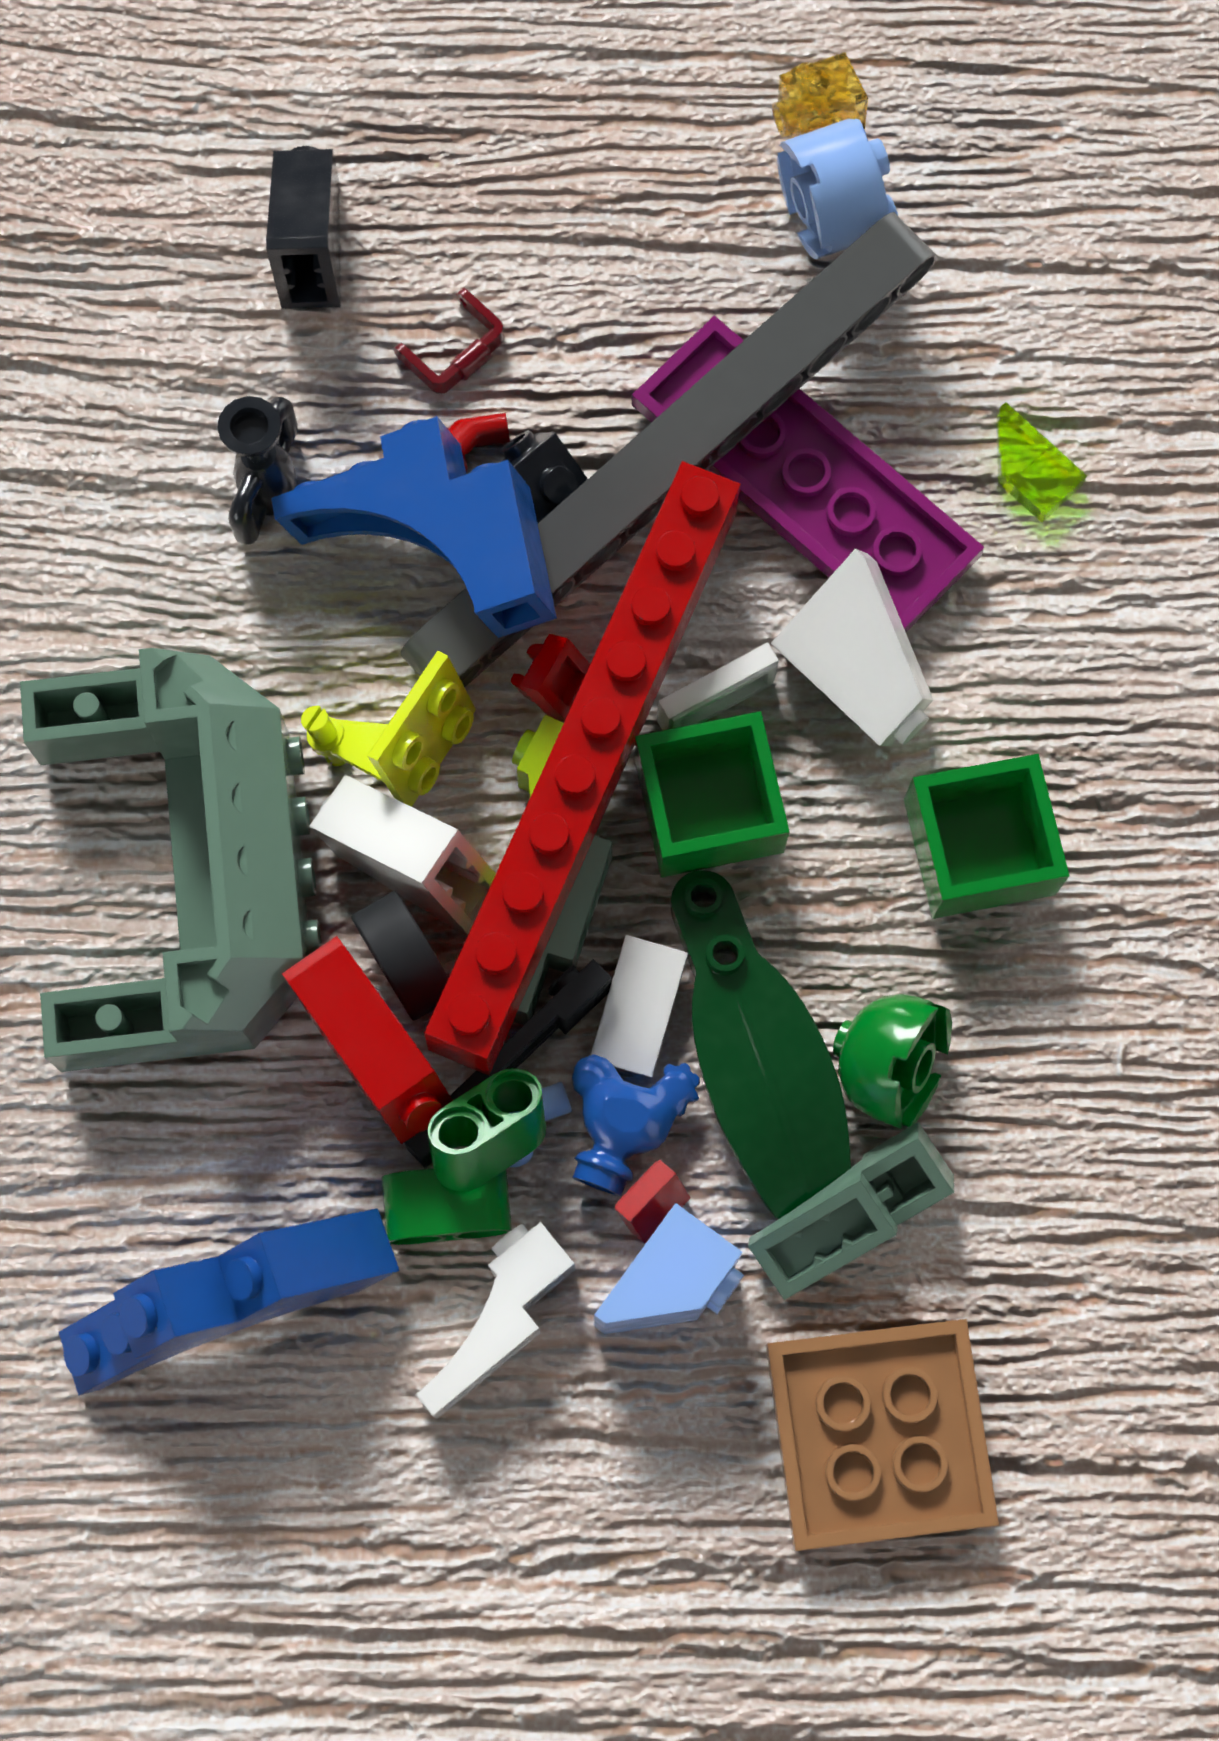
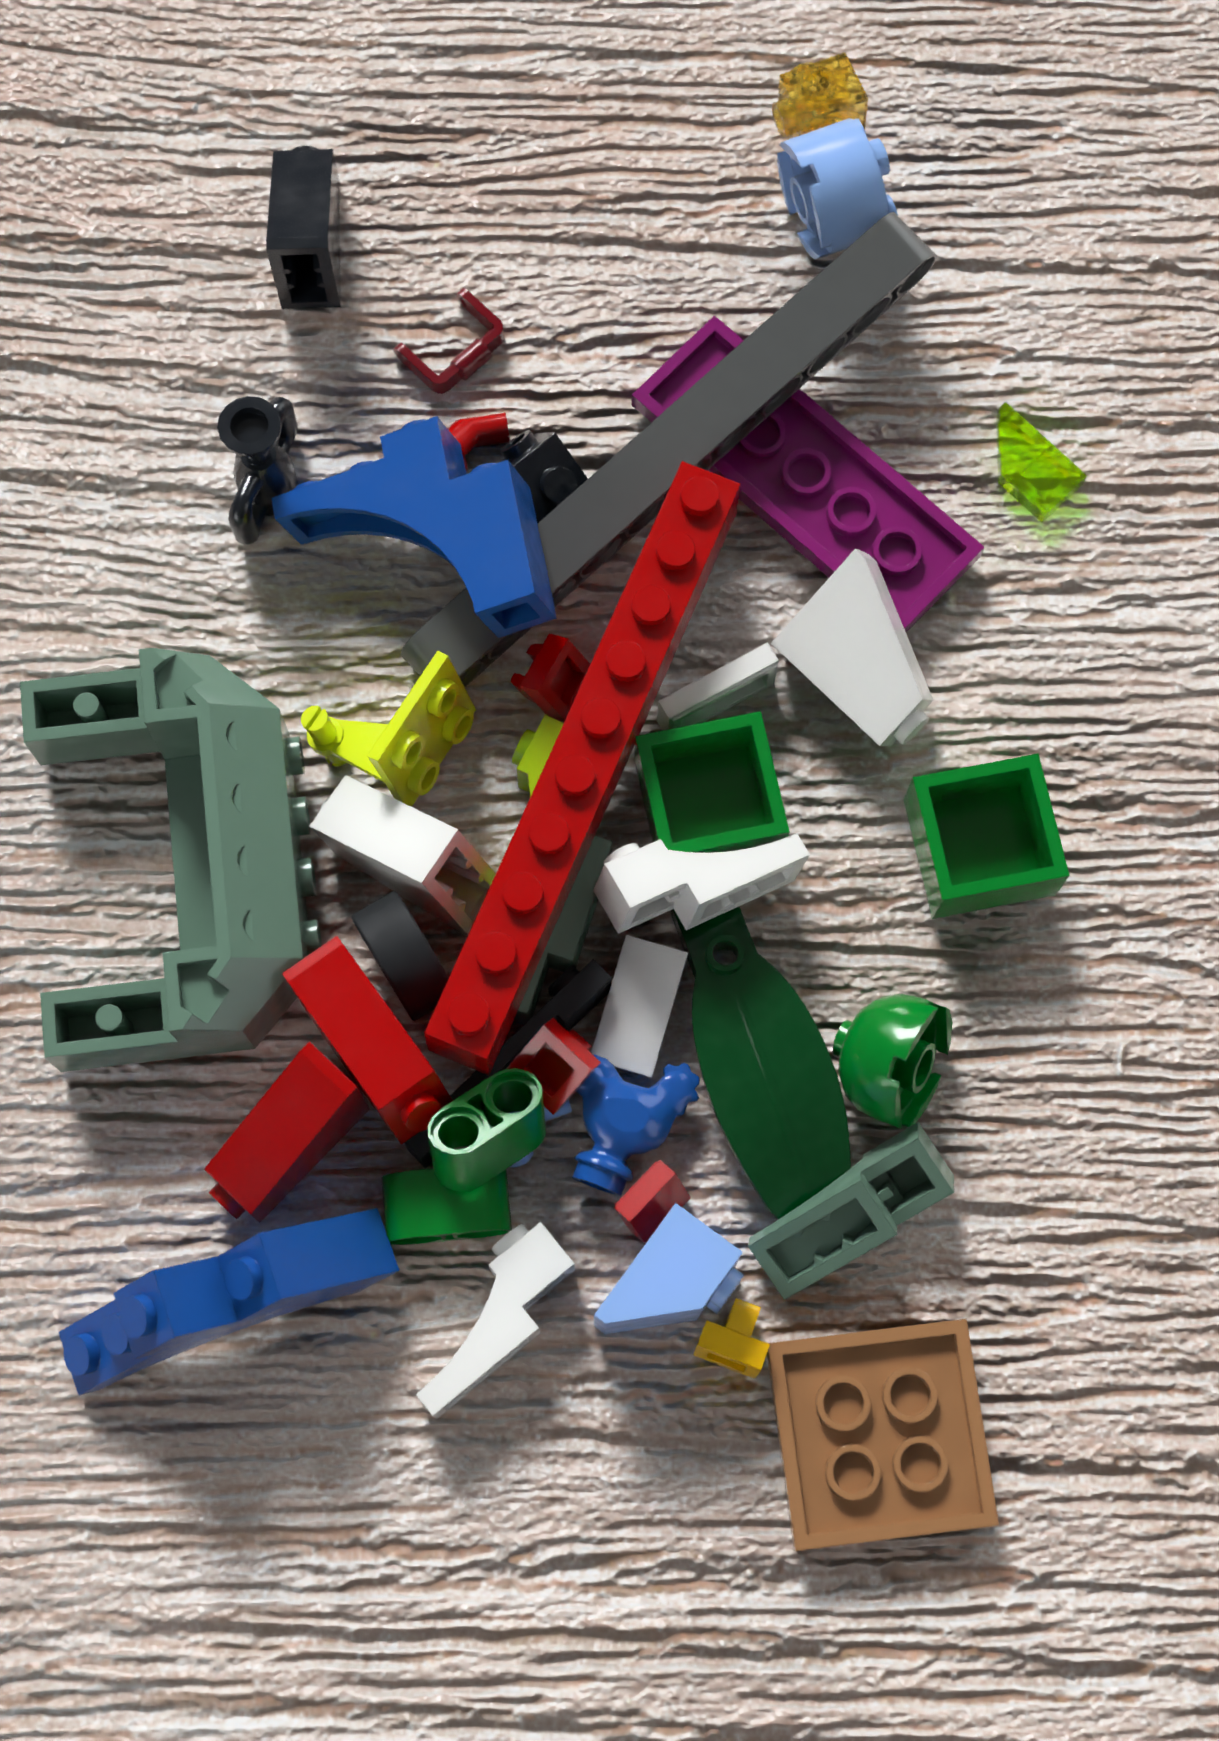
(285, 1135): none -> red slope
(558, 1061): none -> red tile
(698, 886): none -> white slope
(732, 1344): none -> yellow tile

